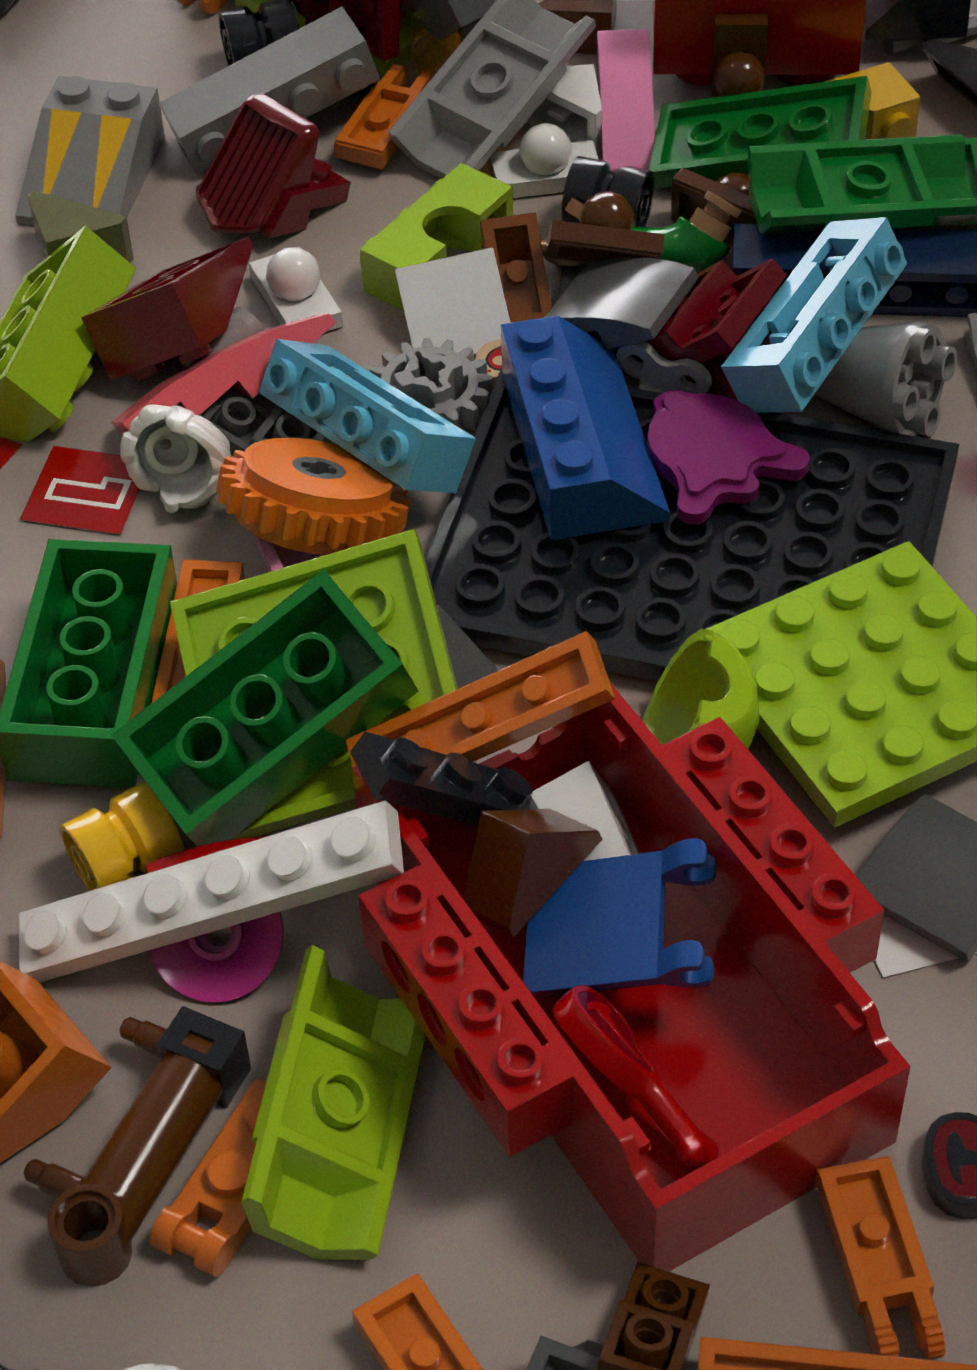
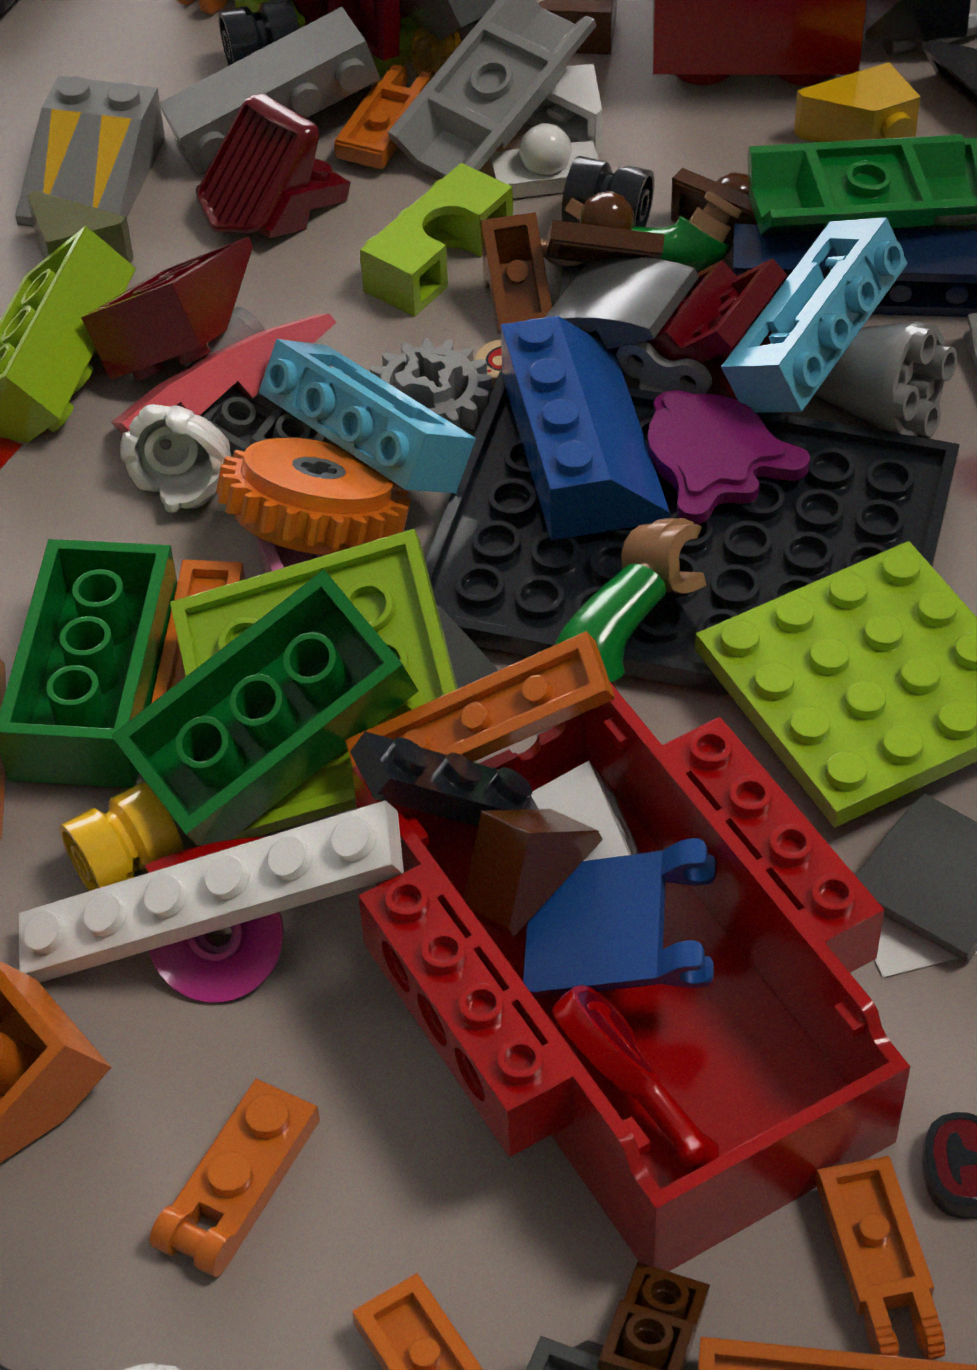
(82, 491): red sticker -> none
(197, 1069): reddish brown piece -> none
(293, 286): white tile -> none
(332, 1118): lime piece -> none
(454, 300): white sticker -> none
(626, 97): bright pink slope -> none
(648, 573): none -> piece
(703, 683): lime cylinder -> none
(716, 132): green plate -> none
(739, 54): reddish brown tile -> none

